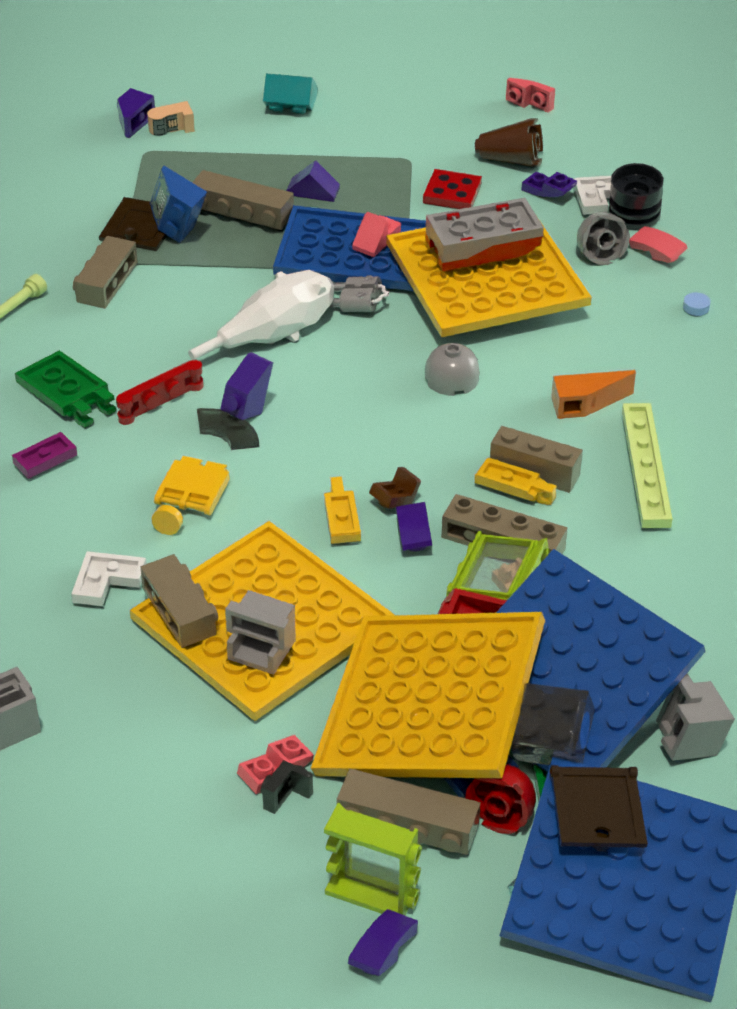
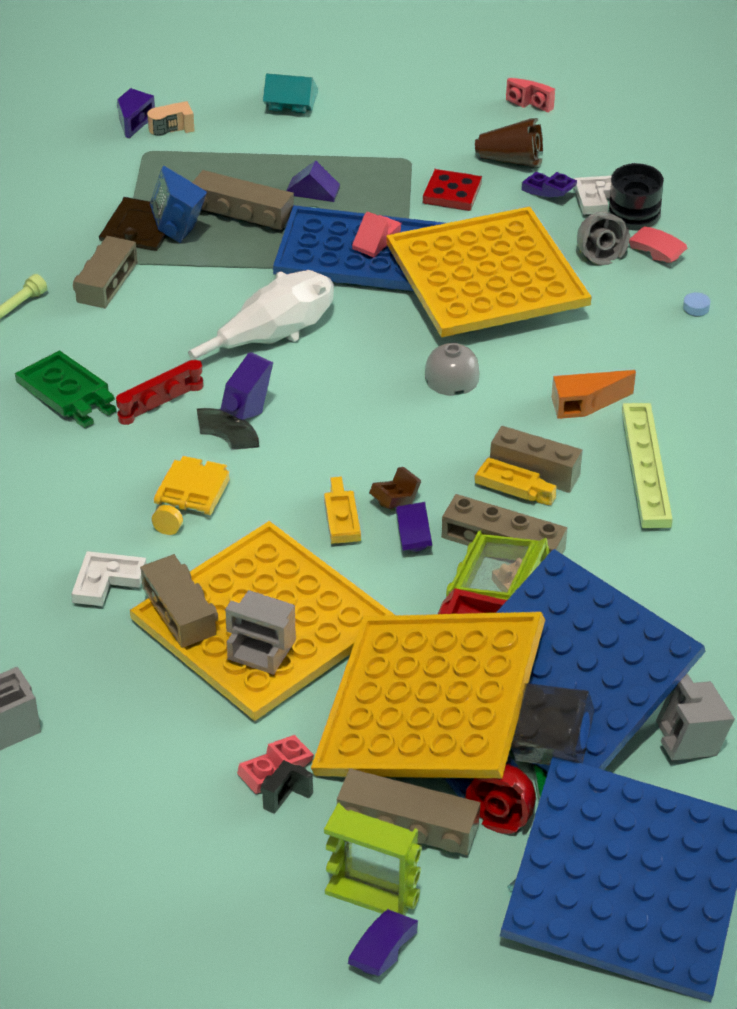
(44, 455): magenta plate -> none
(359, 294): light grey piece -> none
(483, 233): light grey piece -> none
(598, 800): dark brown container -> none

